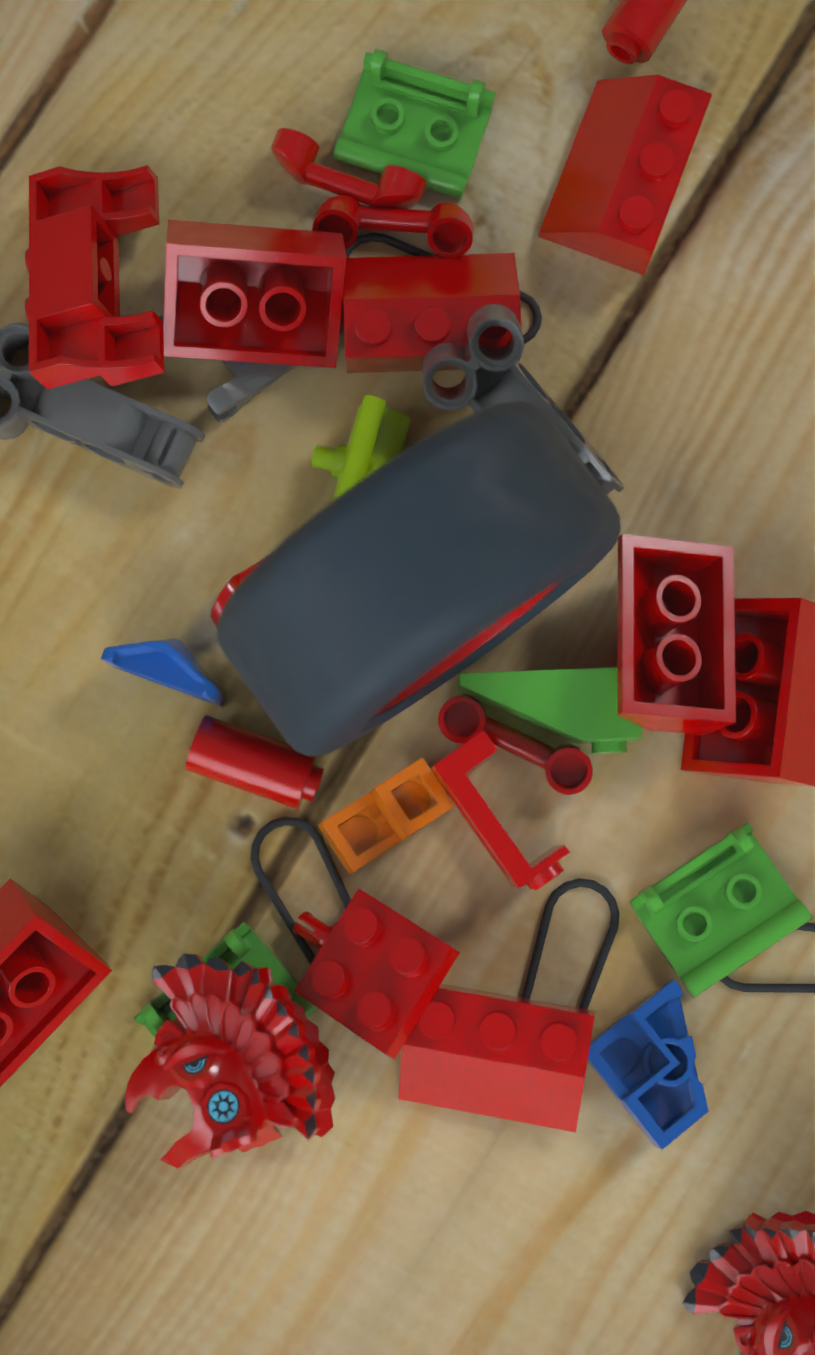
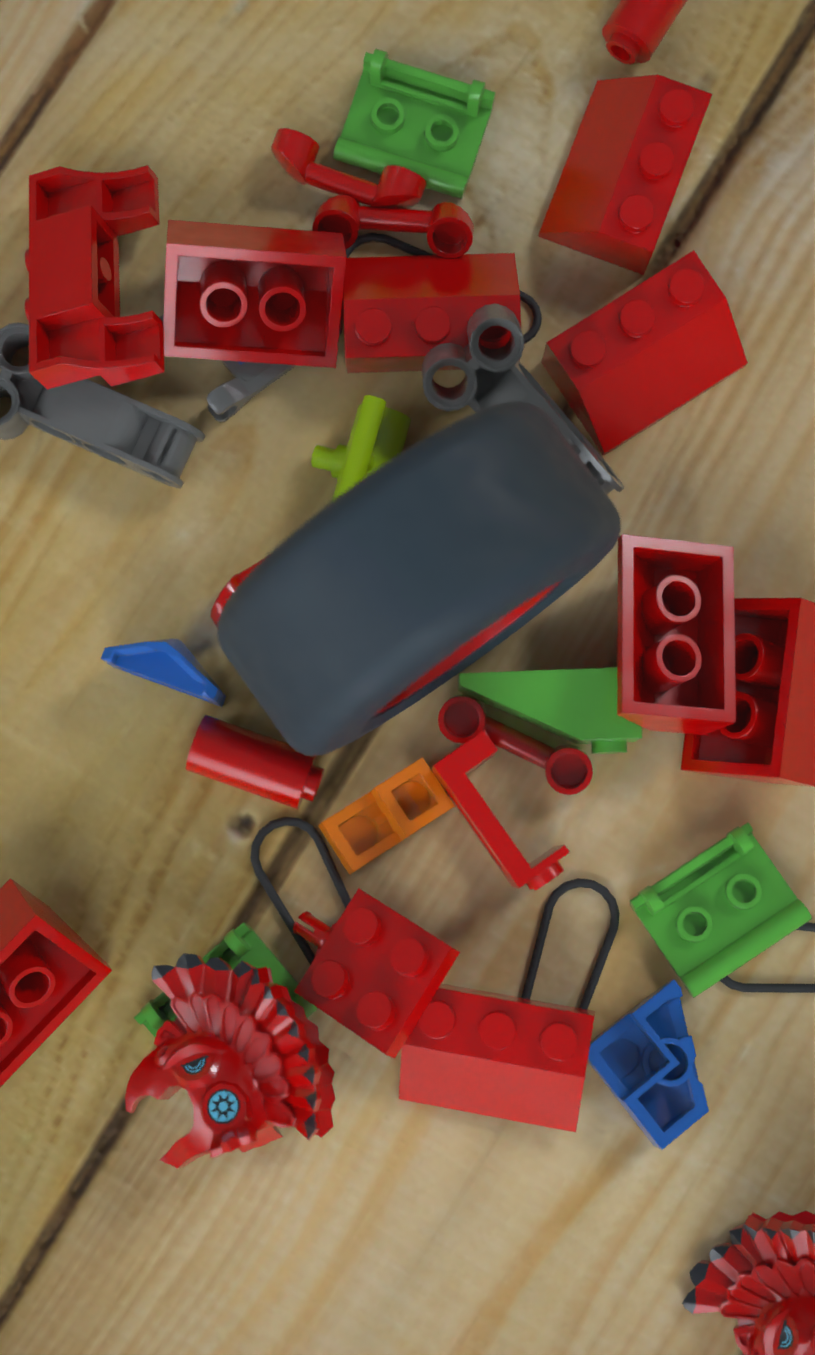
(646, 353): none -> red slope

